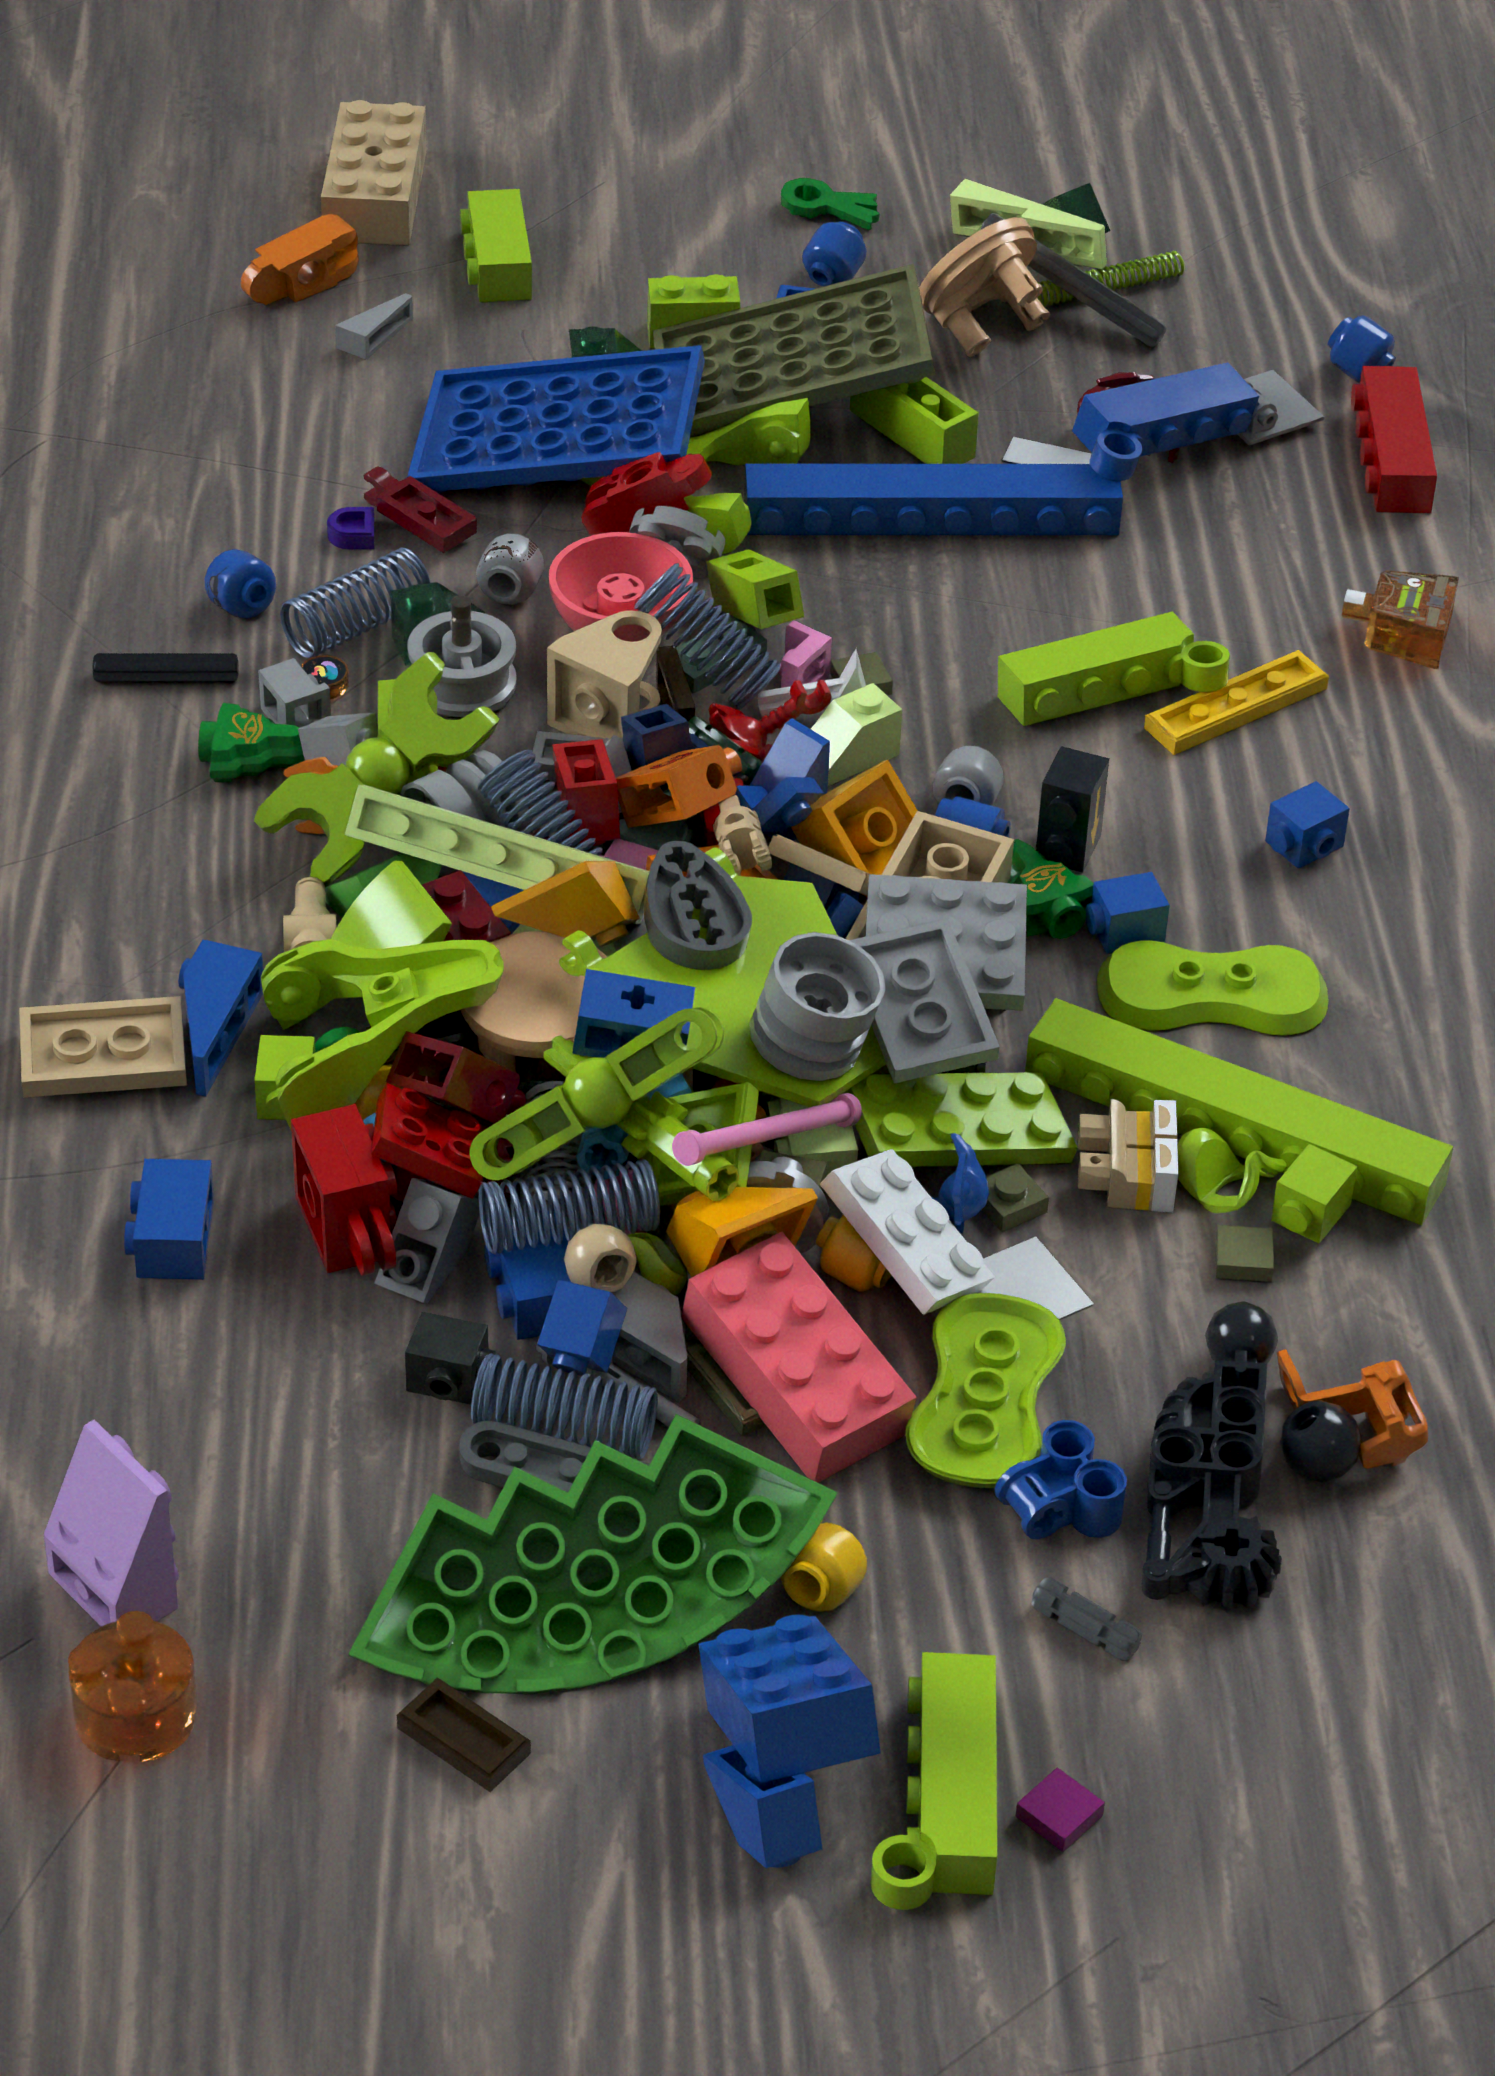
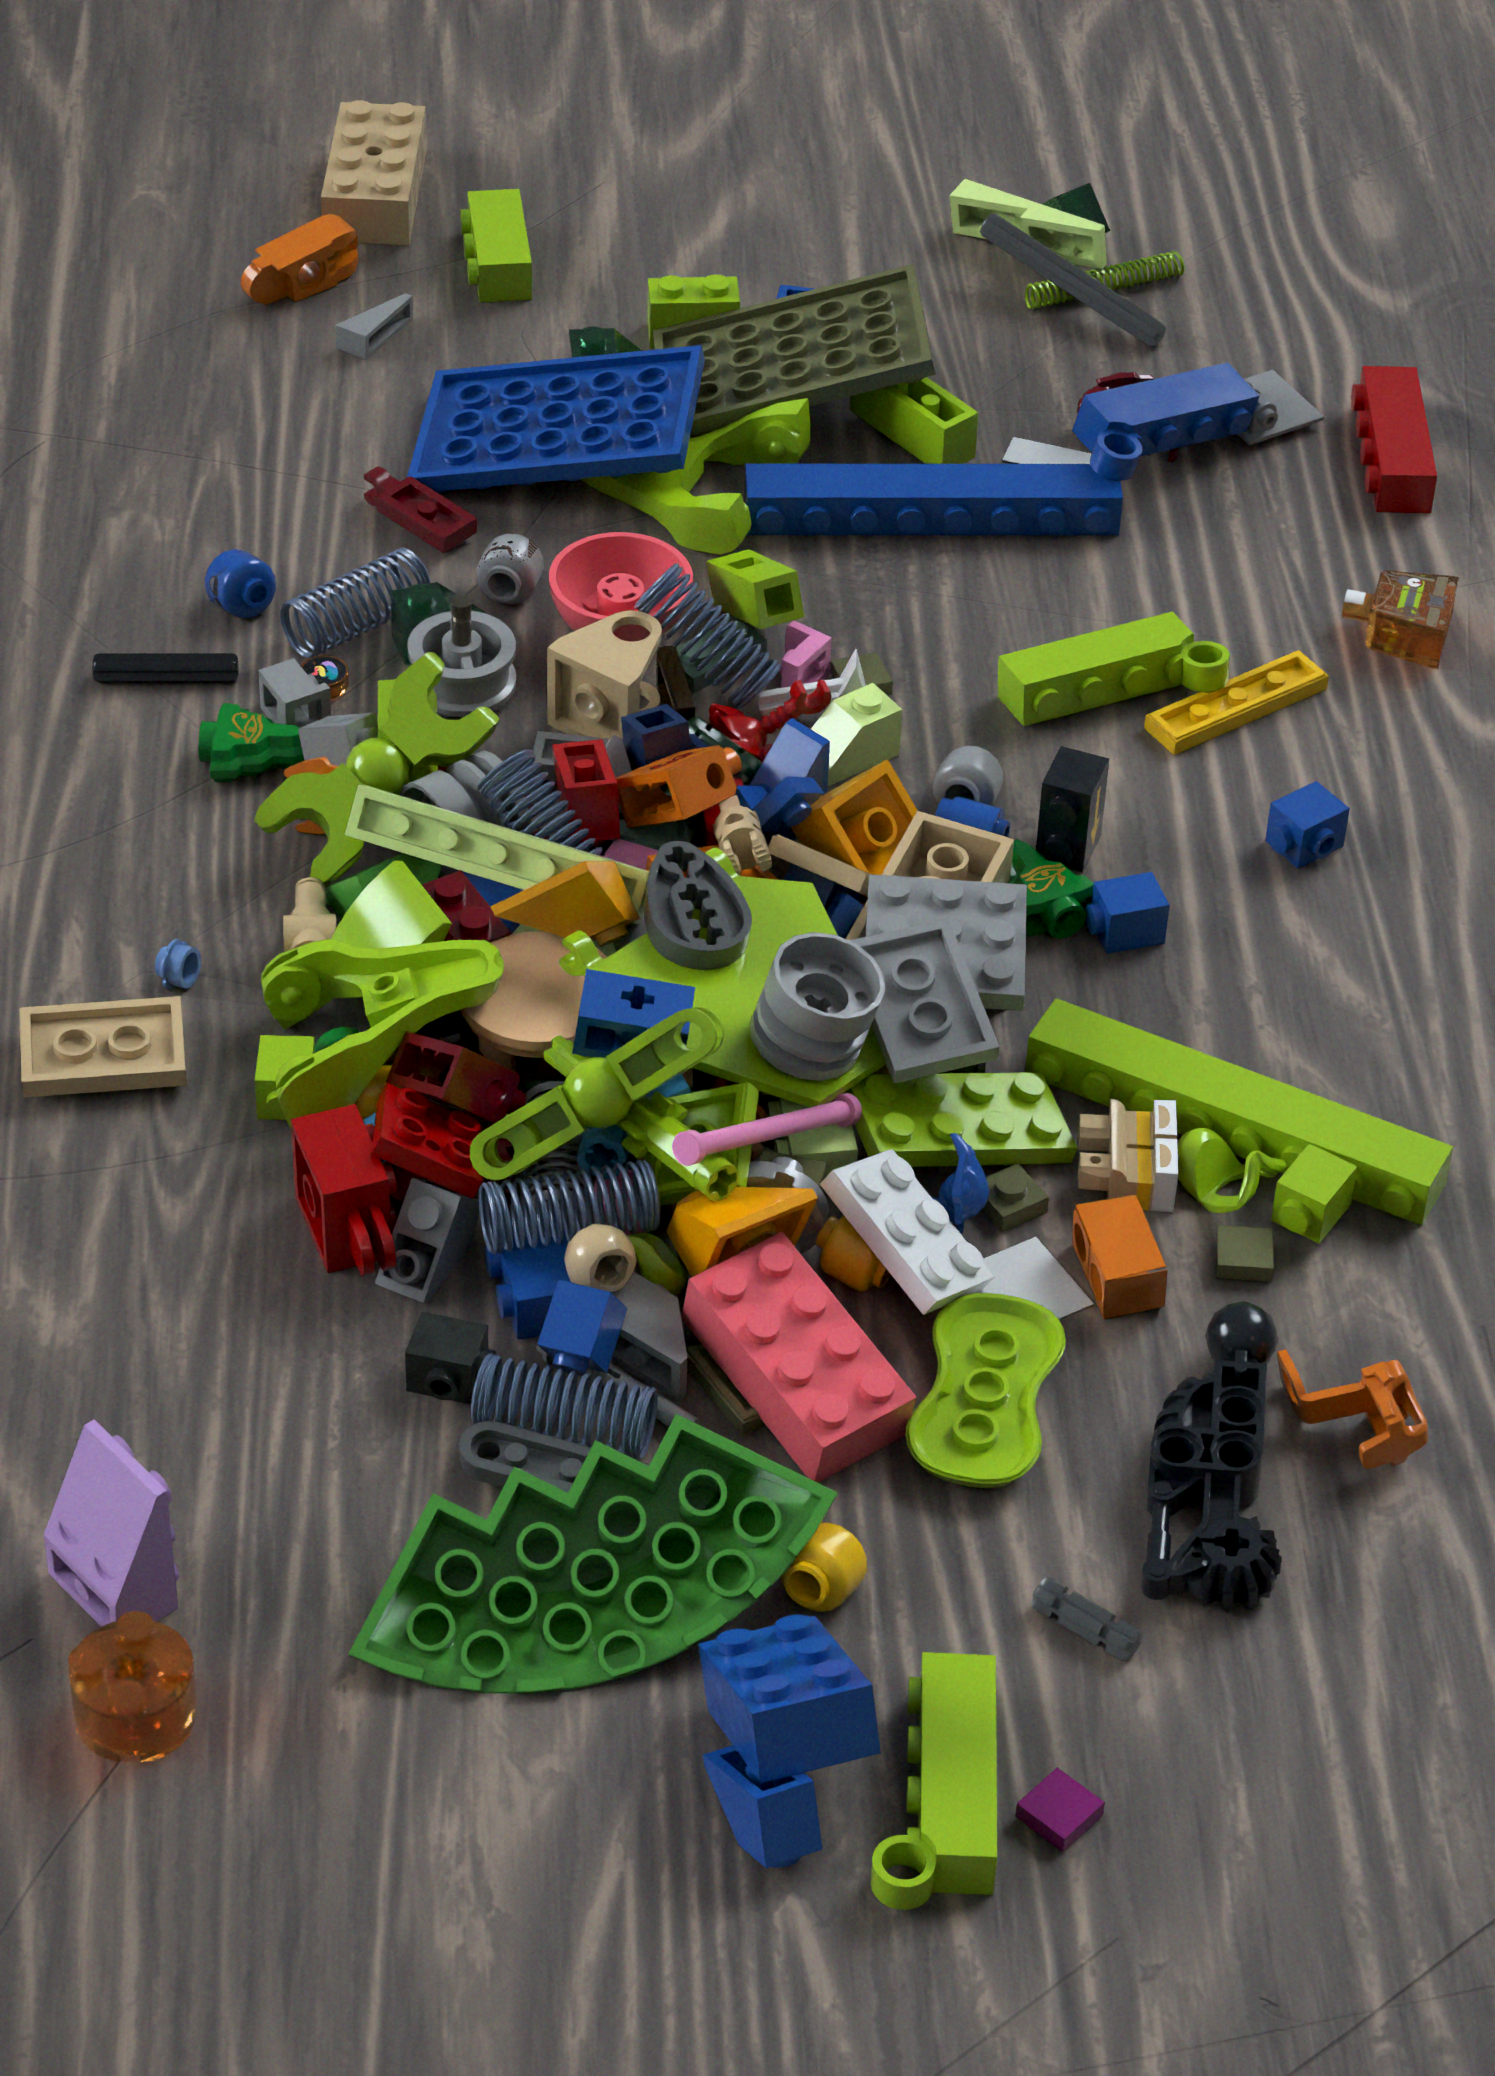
(172, 1219): blue brick -> none
(178, 964): none -> medium blue plate
(220, 996): blue slope -> none
(352, 528): dark purple tile -> none
(463, 1734): dark brown tile -> none
(641, 485): red piece -> none
(682, 531): light grey plate -> none
(814, 197): green piece -> none
(835, 253): blue head -> none
(984, 269): light nougat piece -> none
(1065, 1486): blue piece -> none
(1116, 1254): none -> orange piece
(1172, 987): lime plate -> none
(1320, 1441): black piece -> none
(1360, 344): blue head -> none

